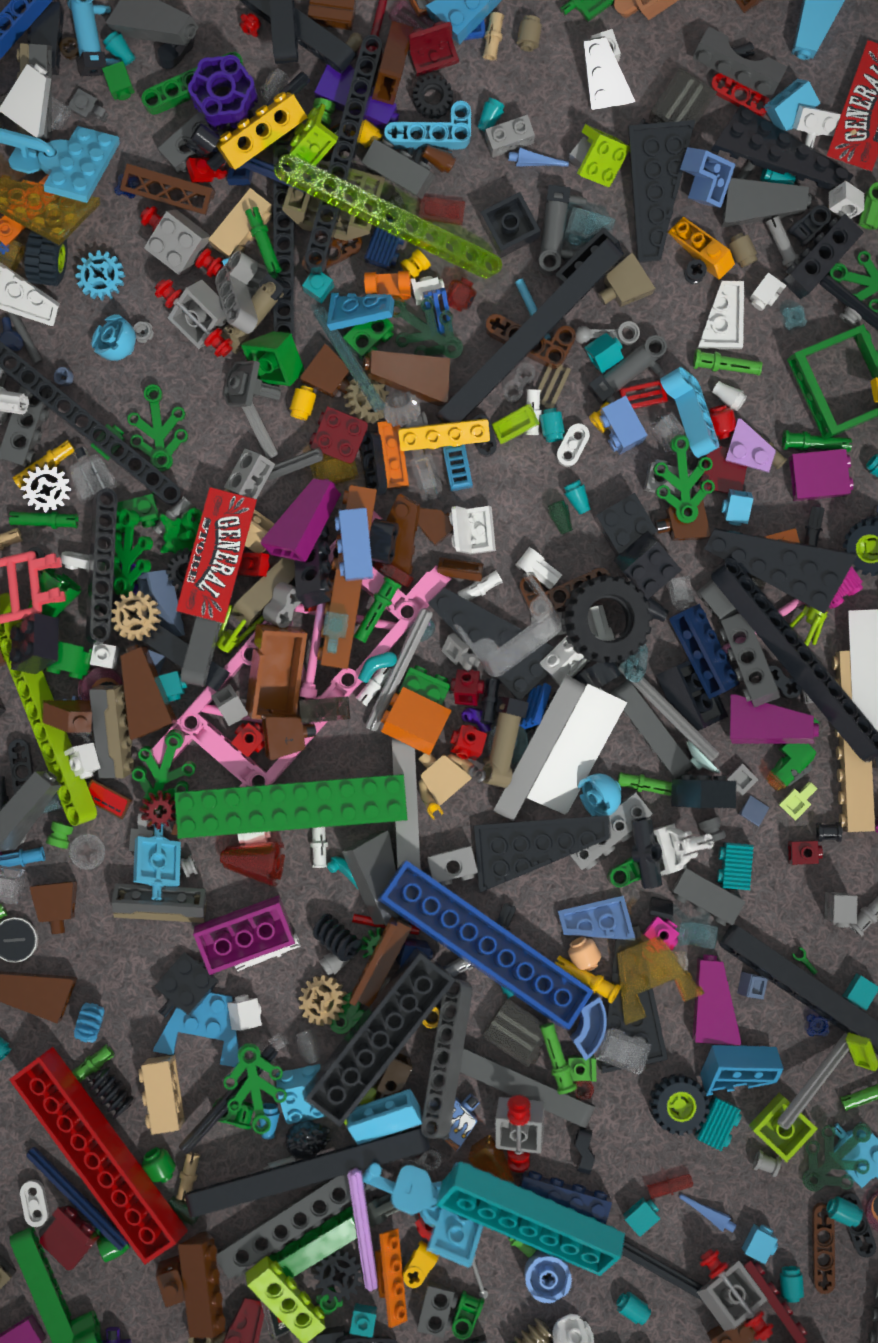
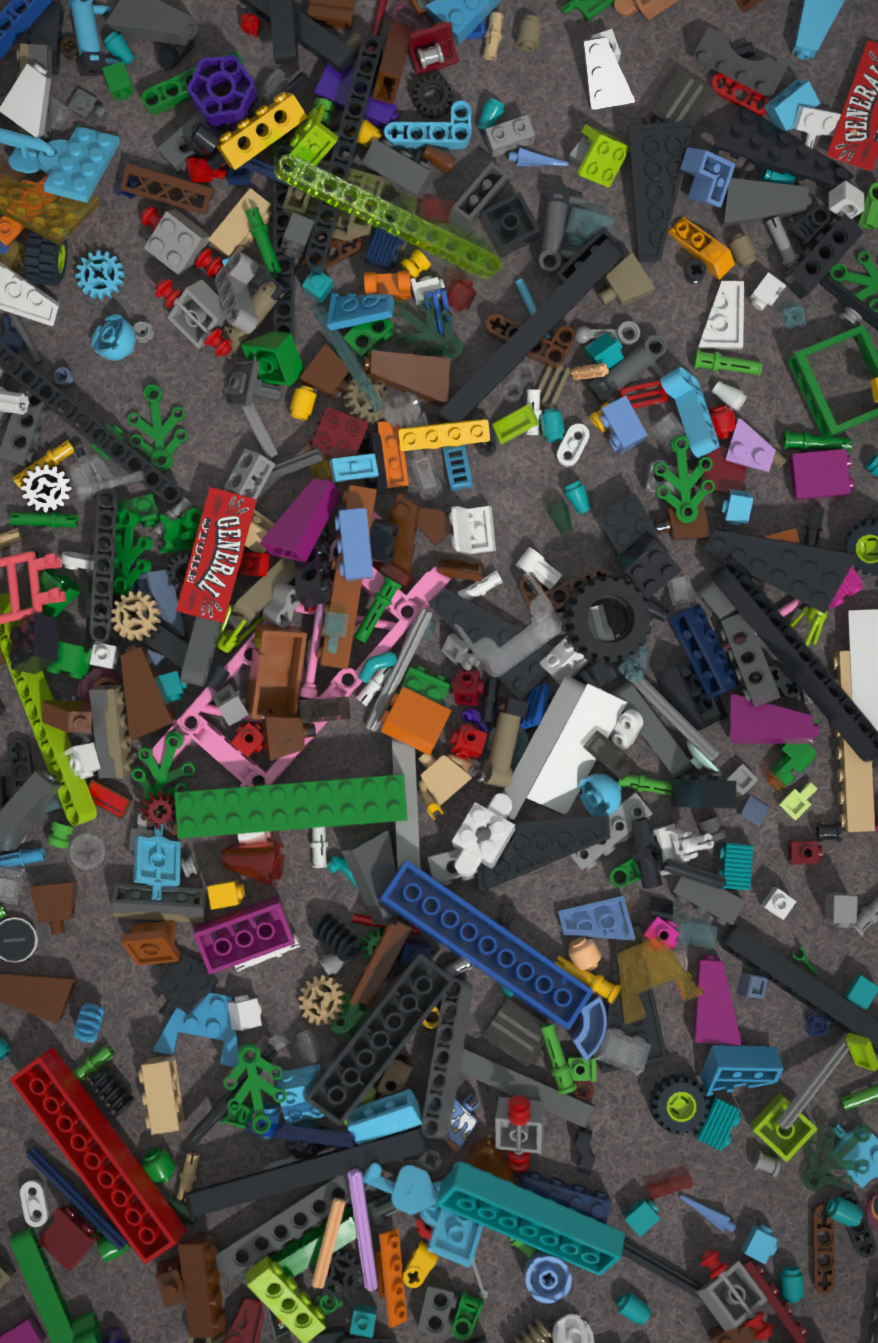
(112, 482): none -> clear bar
(152, 943): none -> dark orange bracket
(226, 894): none -> yellow brick
(296, 235): none -> dark grey brick
(305, 1134): none -> clear blue axle
(328, 1243): none -> light nougat axle
(354, 468): none -> medium azure plate
(430, 55): none -> light grey bush
(478, 197): none -> dark grey brick
(483, 835): none -> white brick
(589, 371): none -> light nougat axle
(609, 755): none -> clear smoke slope
(625, 733): none -> white plate
(694, 873): none -> black axle
(778, 903): none -> white brick

